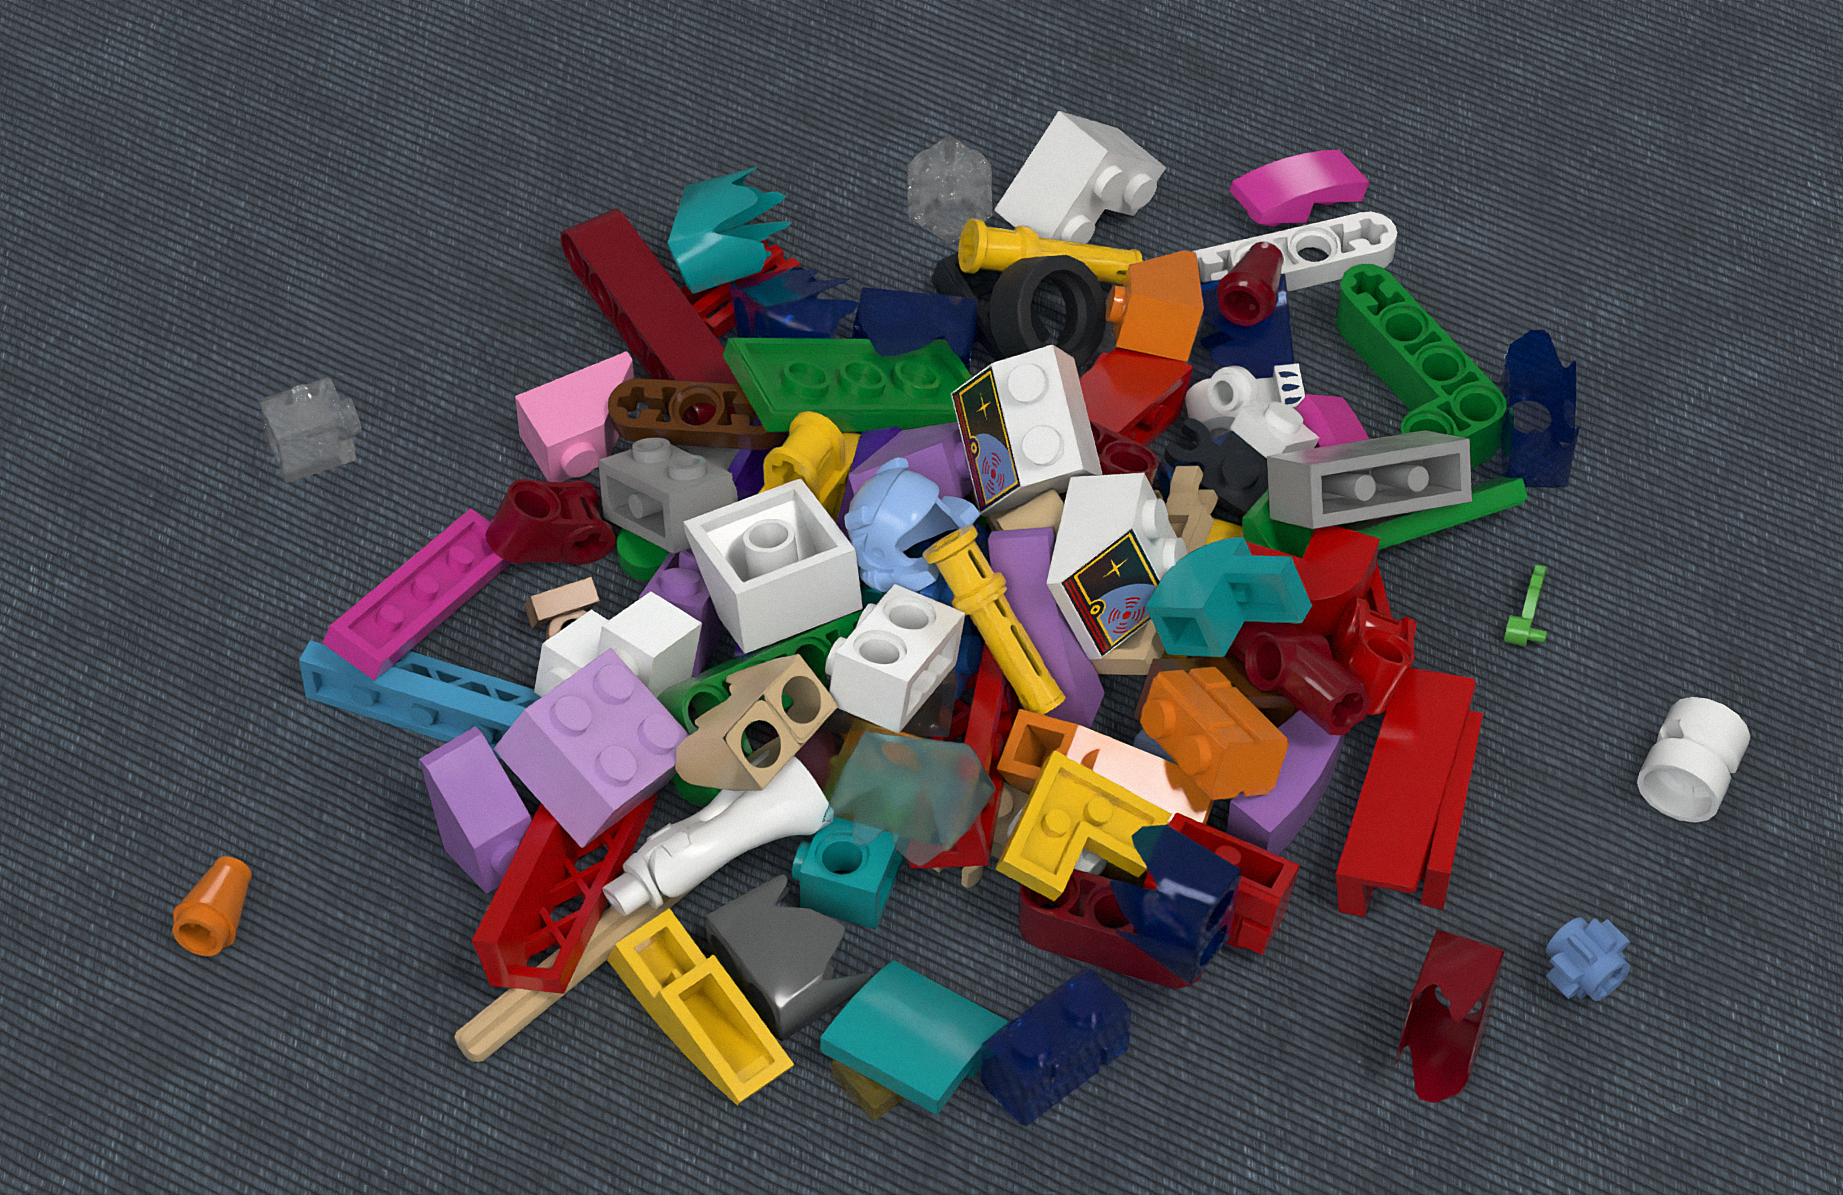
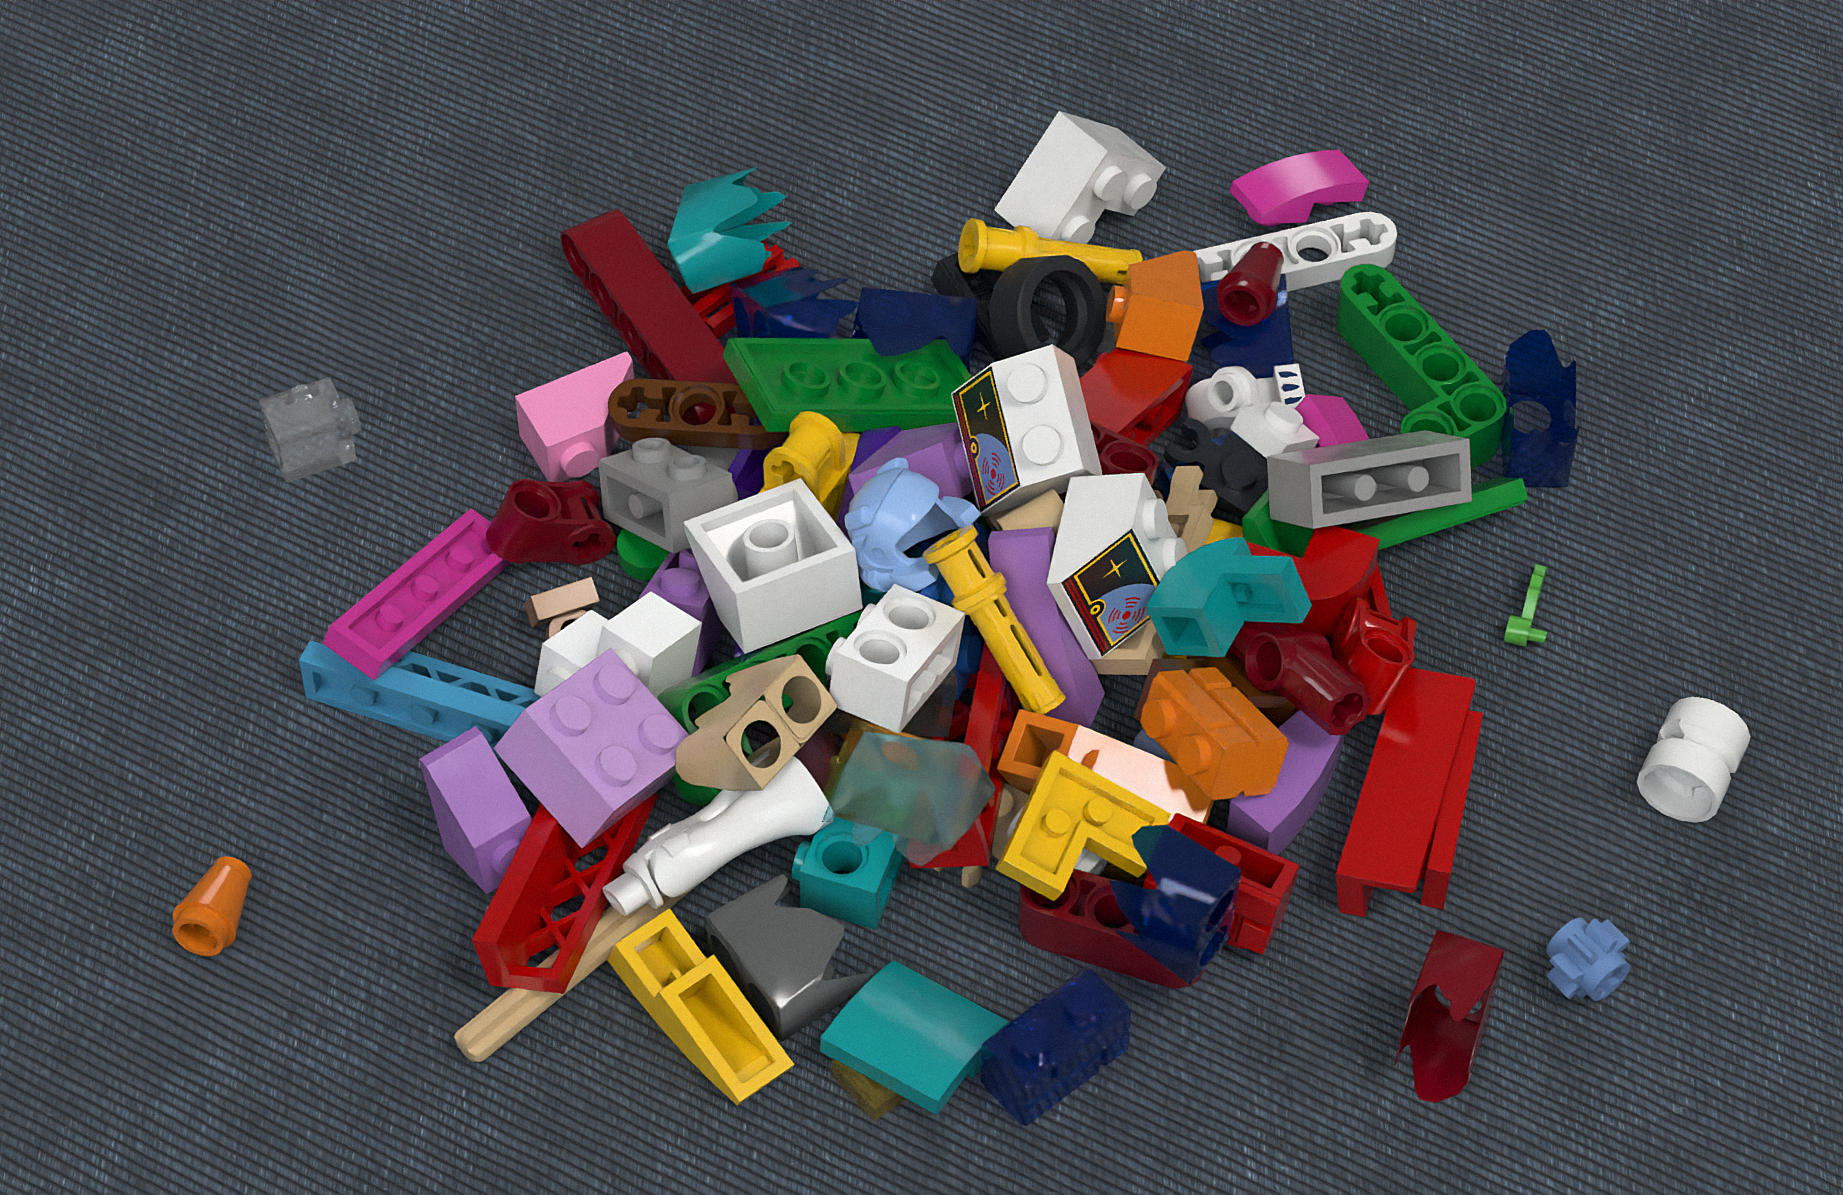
(949, 188): clear brick -> none

